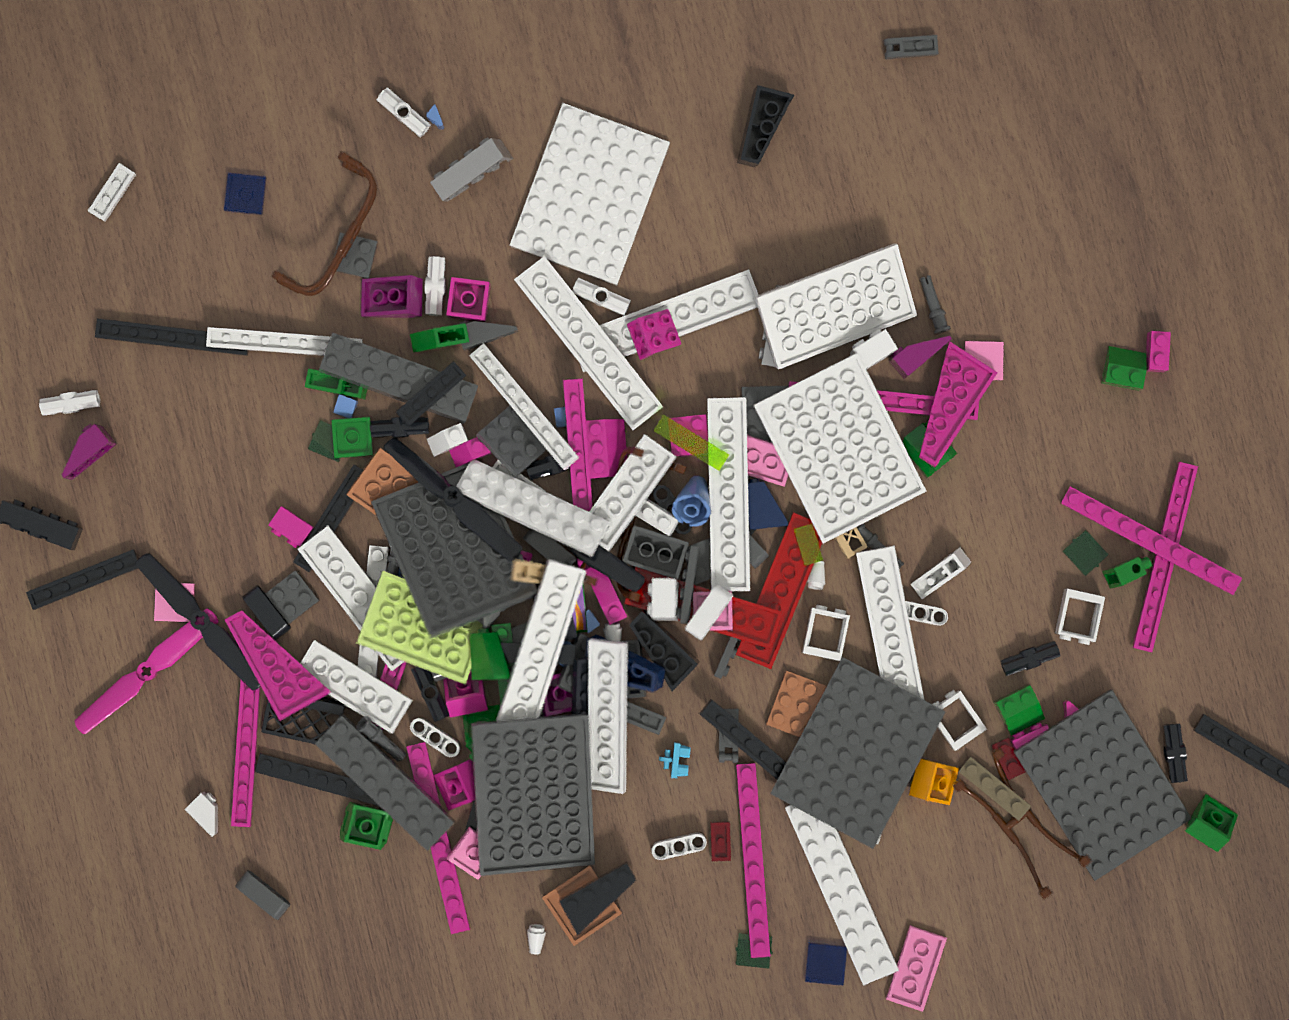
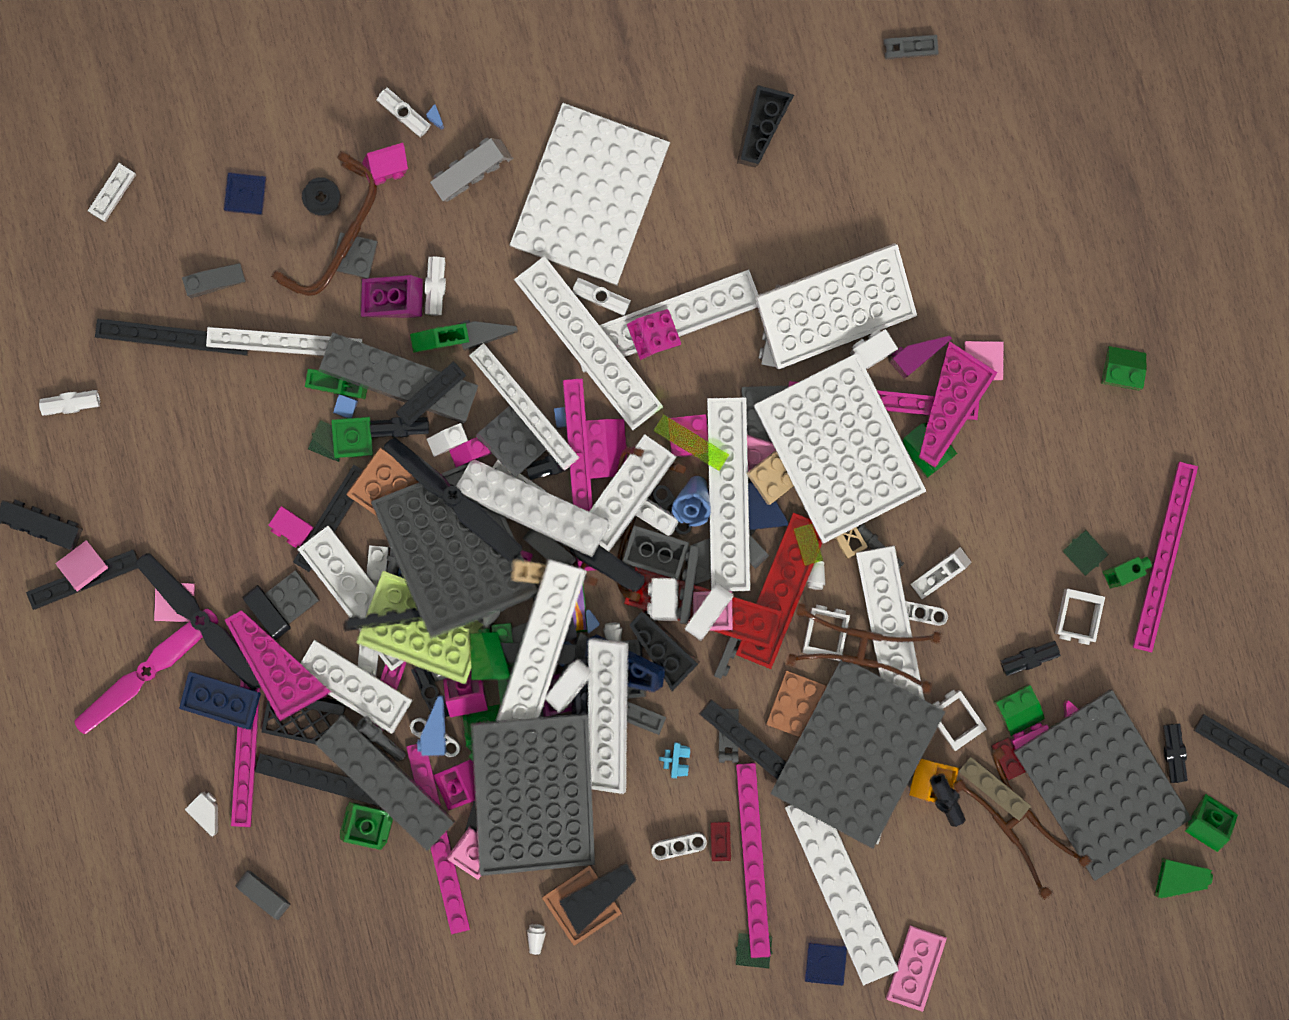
(81, 565): none -> bright pink tile
(89, 447): magenta slope -> none
(213, 280): none -> dark grey slope
(220, 700): none -> dark blue plate
(314, 205): none -> black plate
(374, 620): none -> black plate
(386, 163): none -> dark pink slope
(433, 736): none -> medium blue slope
(468, 299): dark pink brick -> none
(568, 685): none -> white beam
(607, 596): dark pink slope -> none
(770, 478): none -> tan plate
(860, 658): none -> reddish brown bar
(937, 314): dark grey pin -> none
(947, 800): none -> black piece
(1151, 540): dark pink plate -> none
(1158, 351): dark pink brick -> none
(1181, 878): none -> green slope

